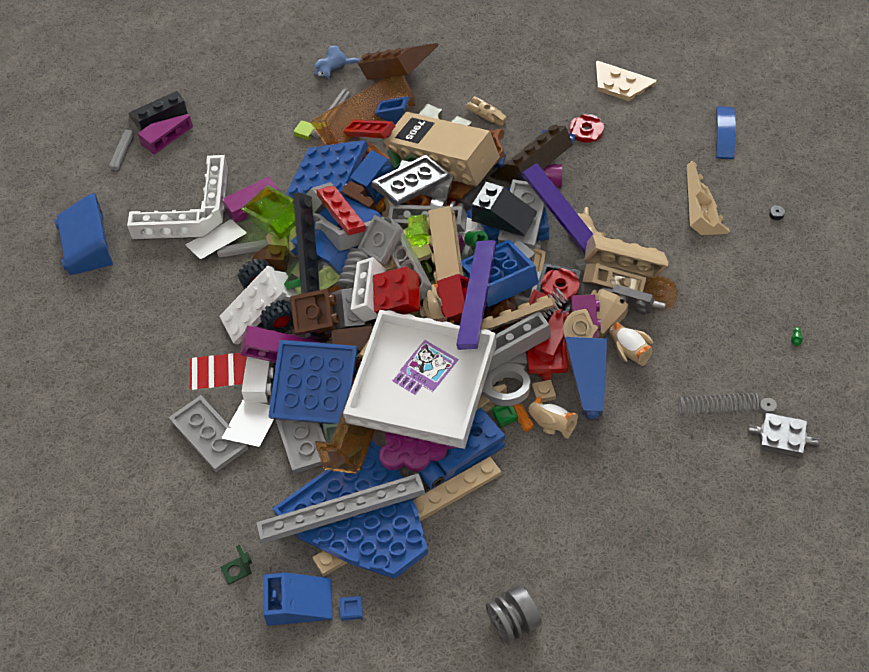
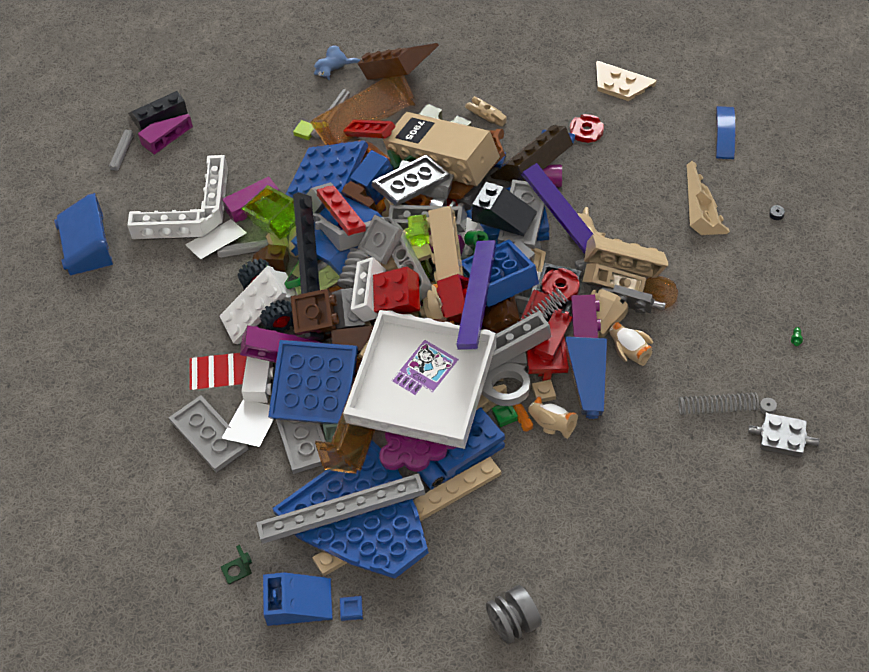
(392, 109): blue slope -> none
(524, 310): tan plate -> none
(579, 325): tan animal -> none

